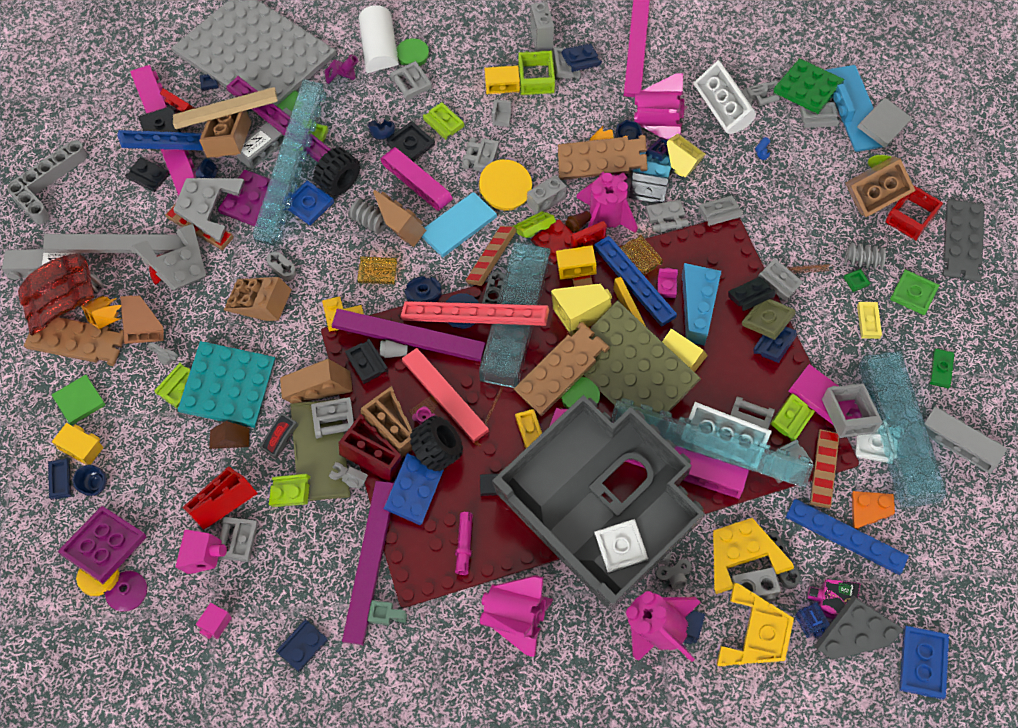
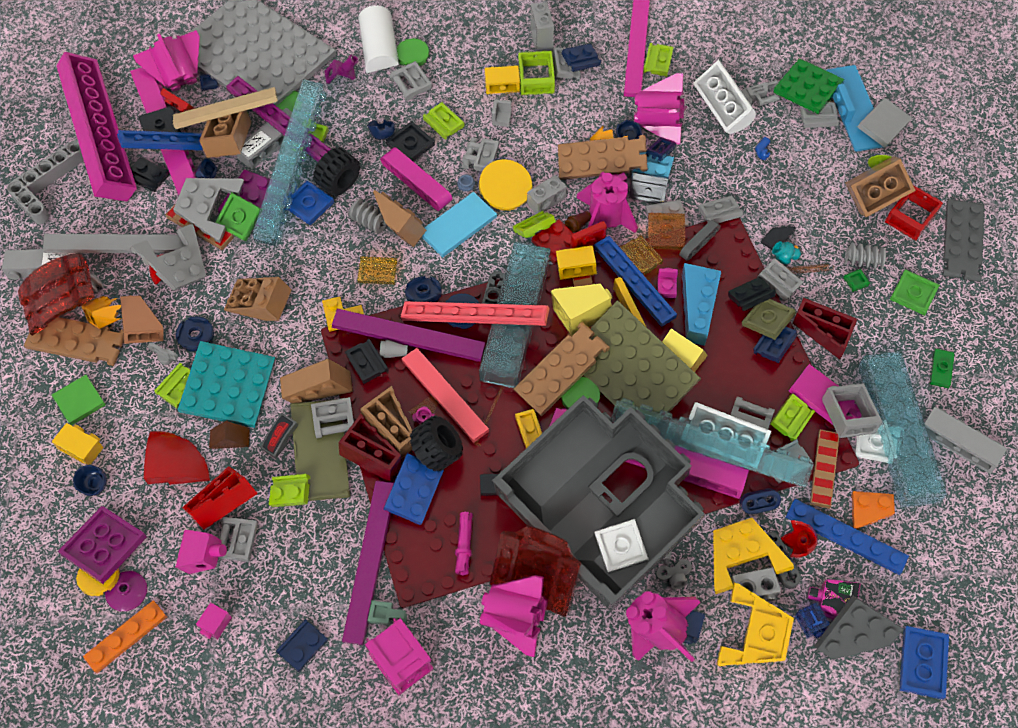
(59, 479): dark blue tile -> none
(95, 127): none -> dark pink brick
(124, 637): none -> orange plate
(172, 60): none -> dark pink brick
(173, 460): none -> red brick
(194, 323): none -> dark blue tile
(238, 216): none -> bright green tile
(278, 268): light grey beam -> none
(351, 476): light grey plate -> none
(399, 656): none -> dark pink container
(466, 183): none -> sand blue plate
(491, 255): medium nougat tile -> none
(540, 554): none -> clear red slope
(658, 59): none -> lime plate
(666, 230): none -> clear orange tile
(683, 155): light yellow slope -> none
(699, 240): none -> dark grey beam
(759, 501): none -> dark blue plate
(777, 234): none -> black tile
(785, 252): none -> teal animal
(797, 539): none -> red piece
(825, 326): none -> dark red wedge
(869, 320): light yellow plate -> none

